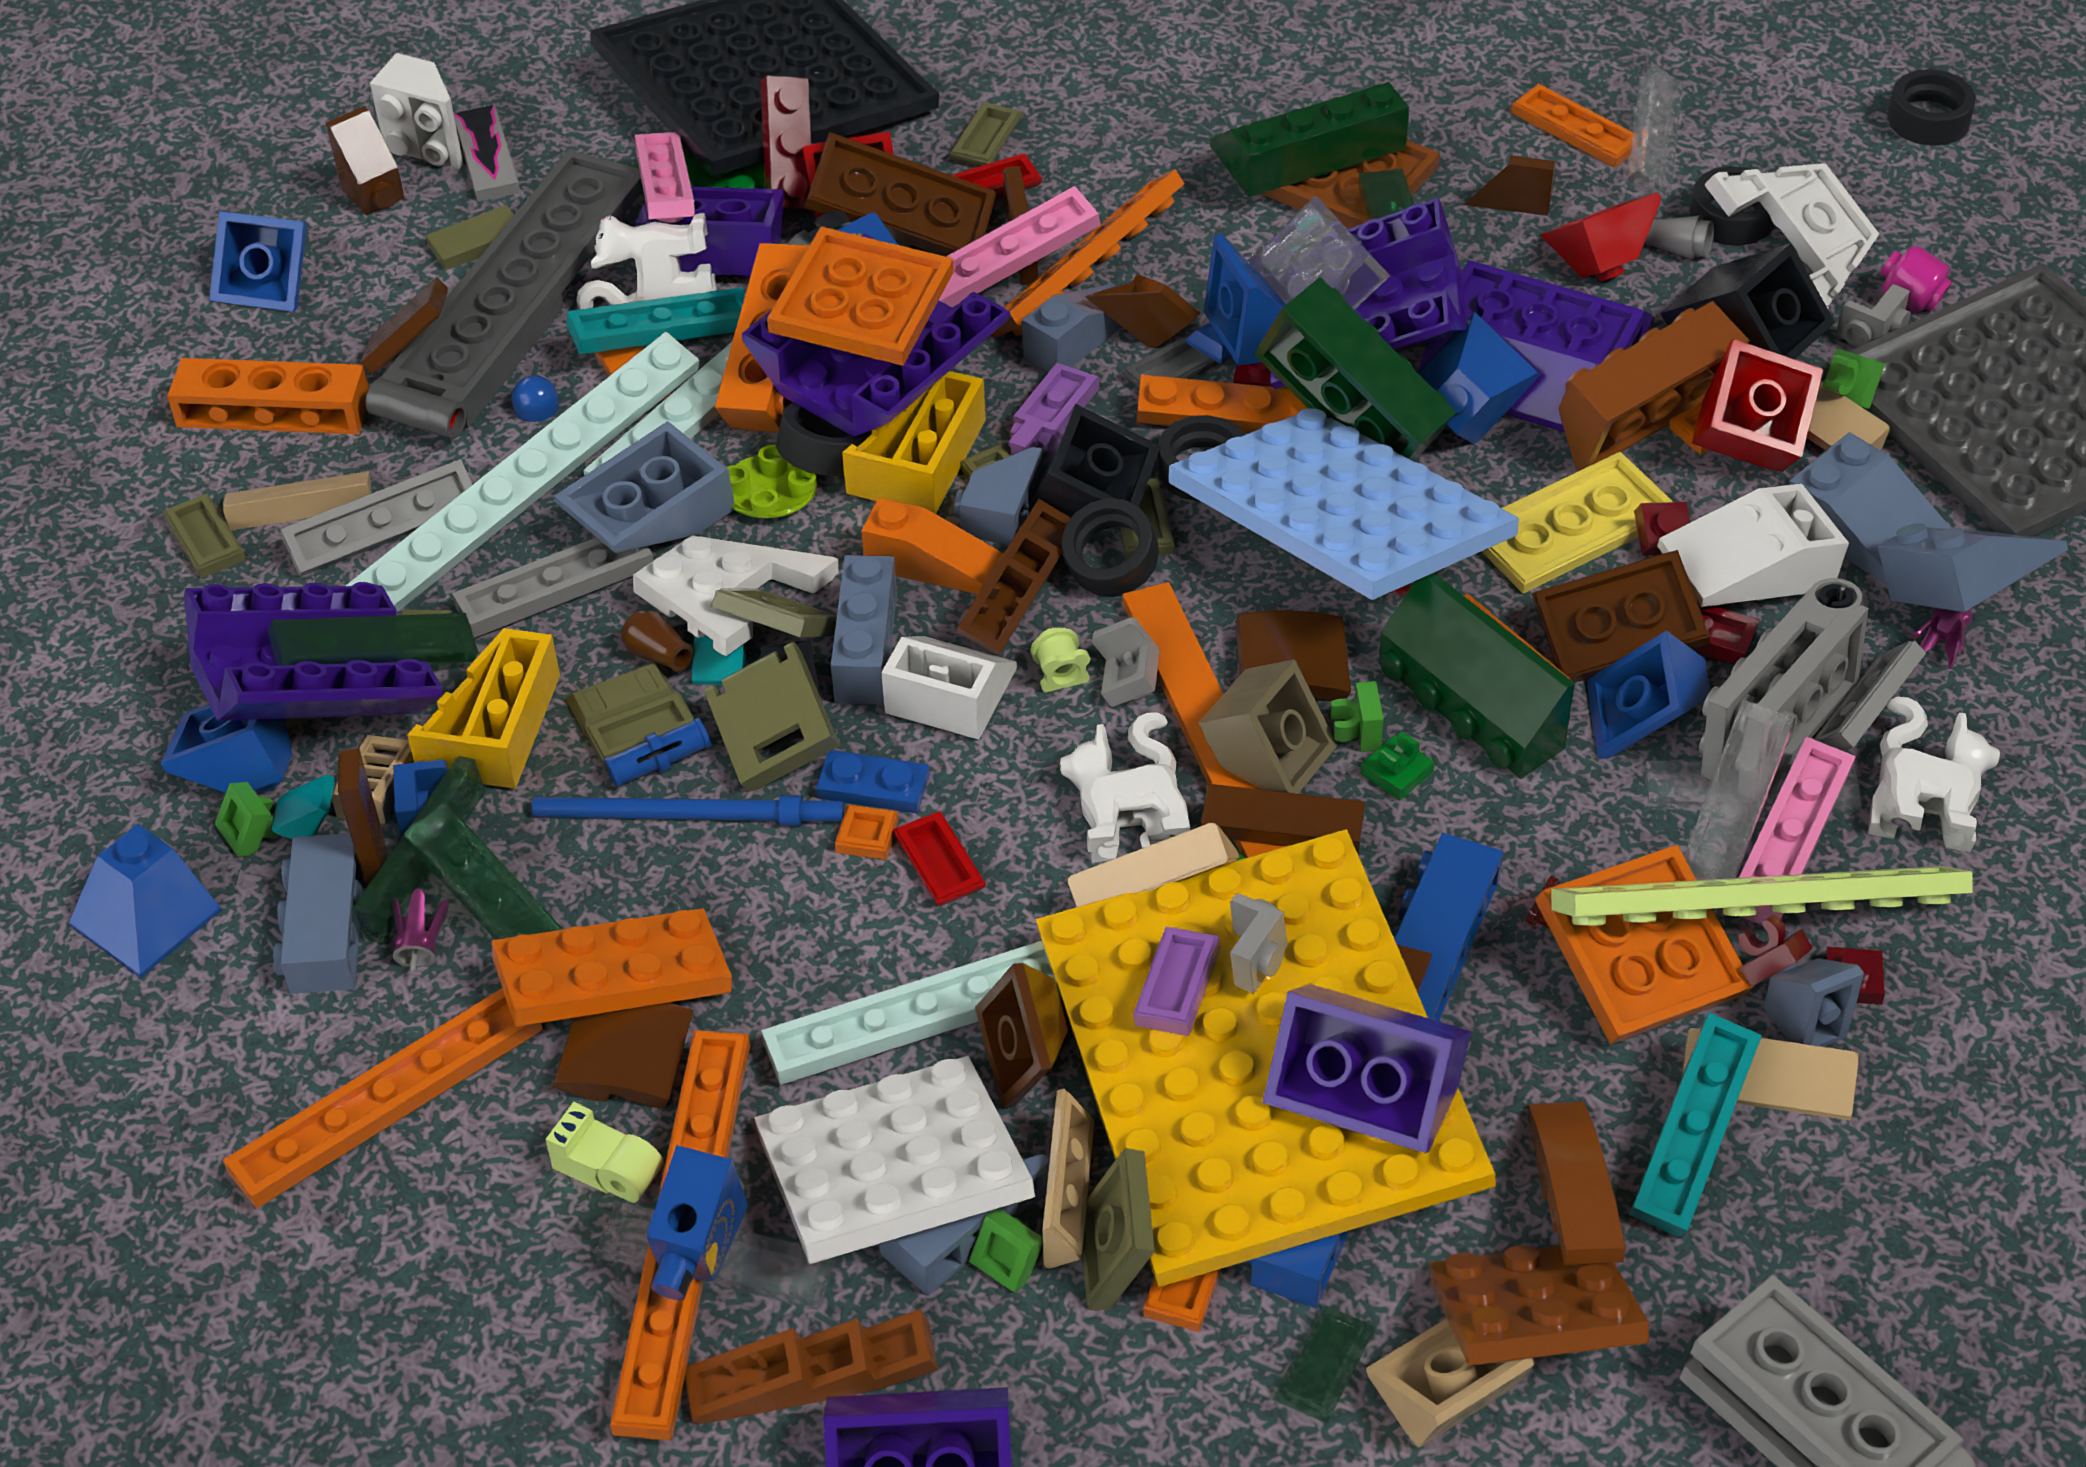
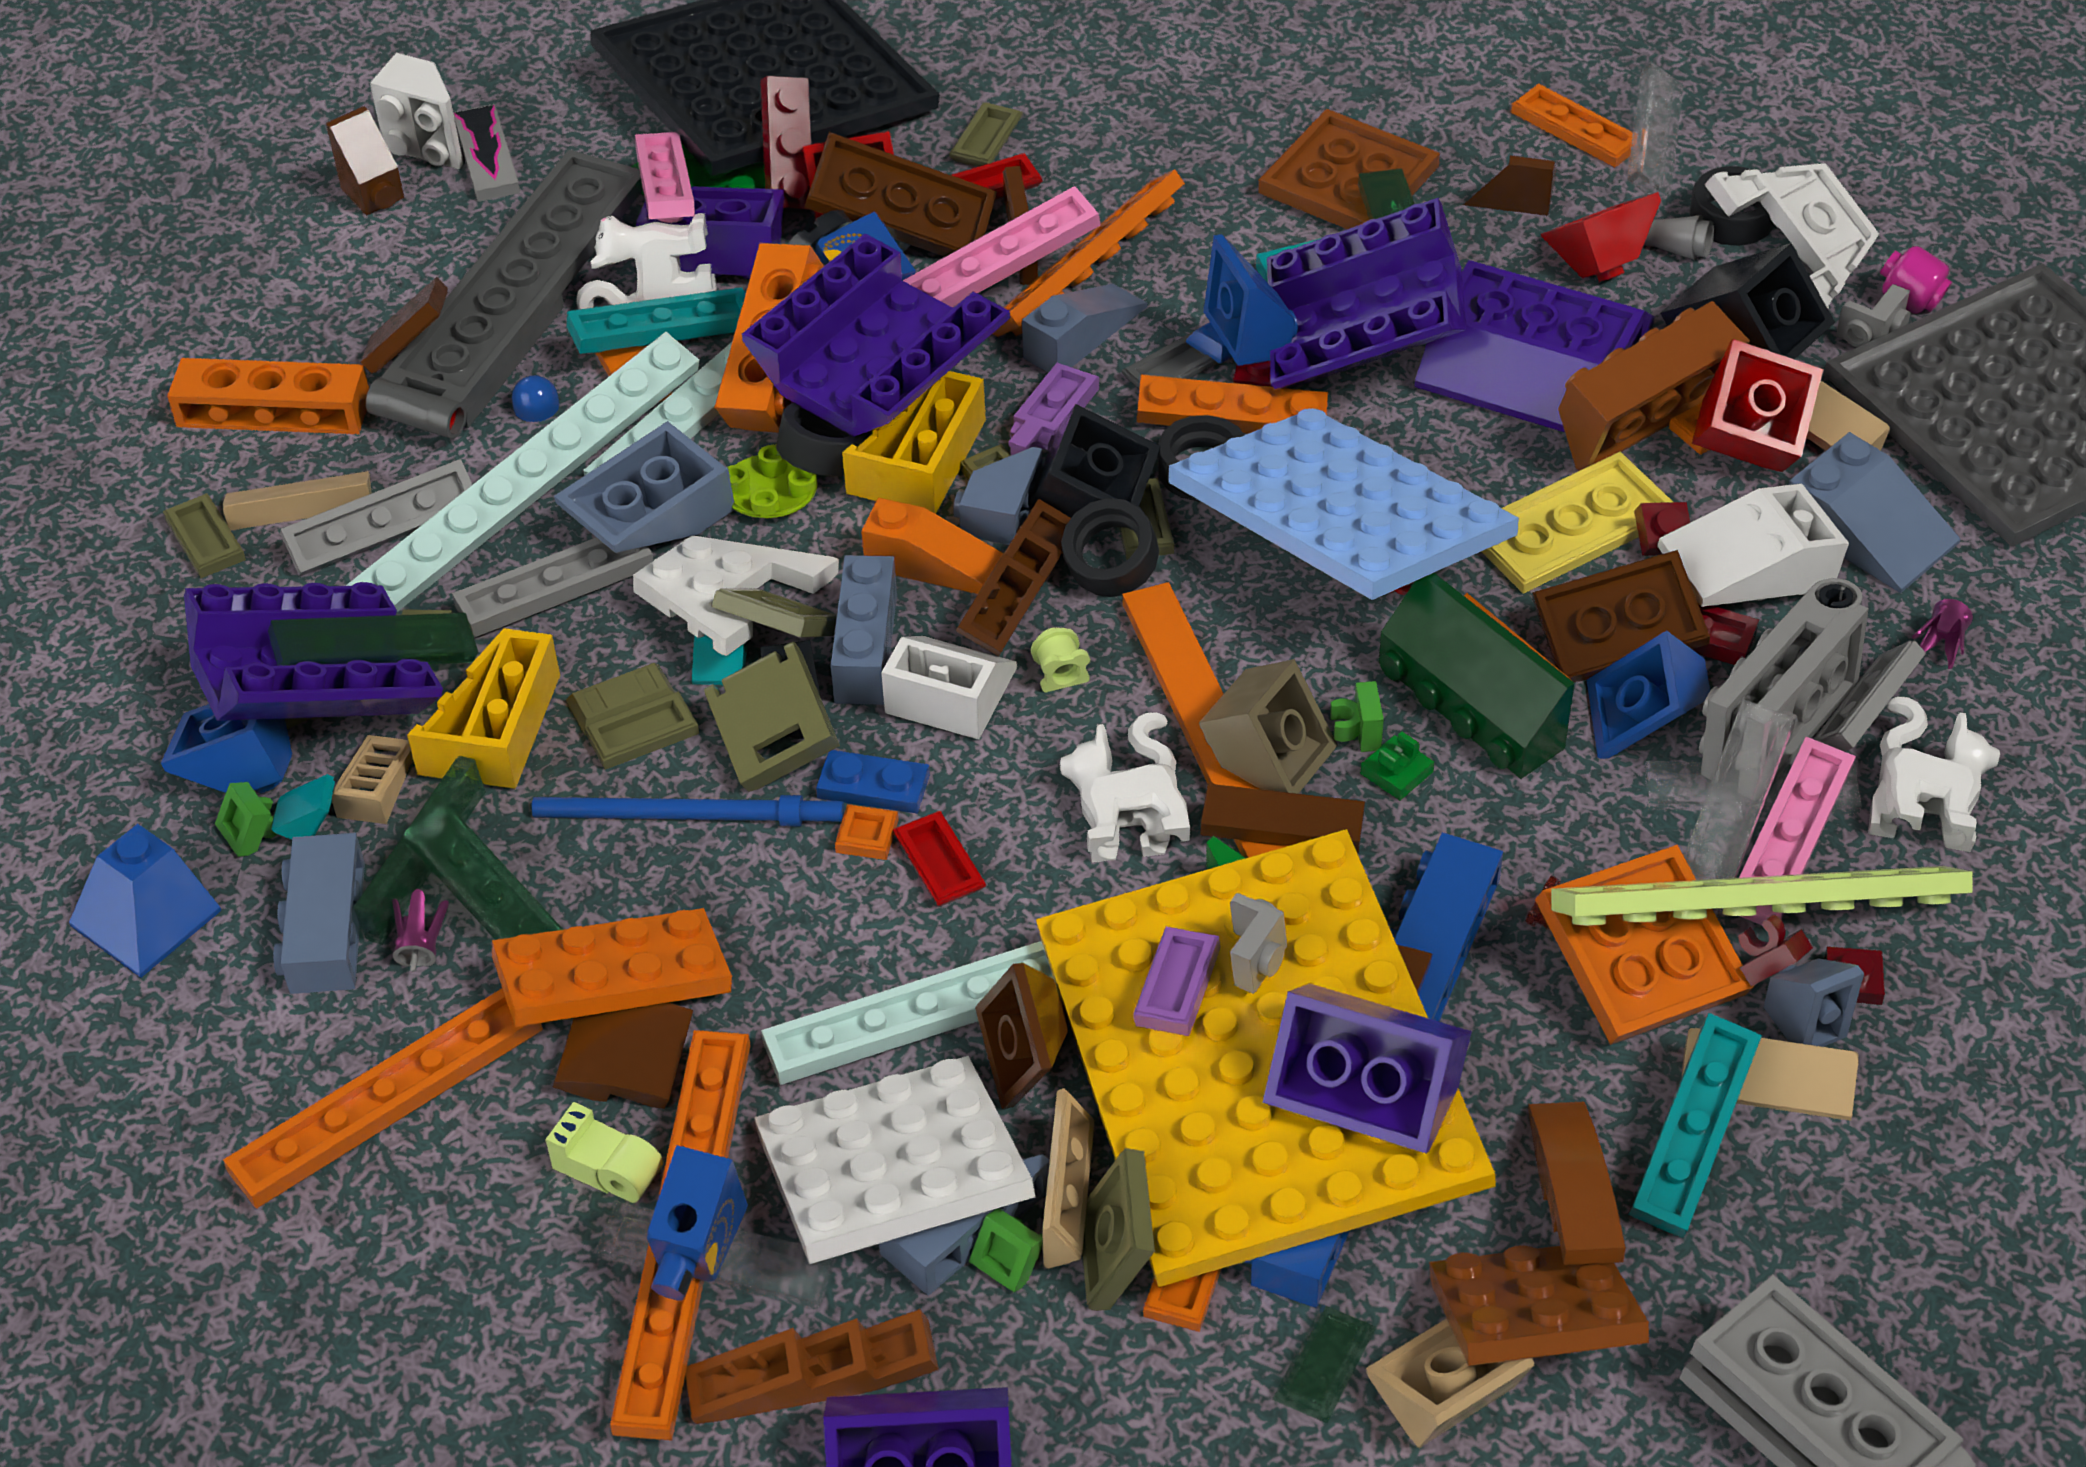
(258, 261): blue slope -> none
(360, 814): reddish brown tile -> none
(413, 788): blue bracket -> none
(468, 238): olive tile -> none
(653, 639): reddish brown cone -> none
(690, 739): blue pin -> none
(861, 295): orange plate -> none
(1129, 663): light grey bracket -> none
(1146, 309): reddish brown slope -> none
(1155, 865): tan slope -> none
(1306, 636): reddish brown slope -> none
(1315, 139): dark green slope -> none
(1315, 247): clear brick -> none
(1351, 372): dark green slope -> none
(1478, 377): blue slope -> none
(1854, 377): bright green tile -> none
(1925, 126): black tyre -> none
(1958, 565): sand blue slope -> none

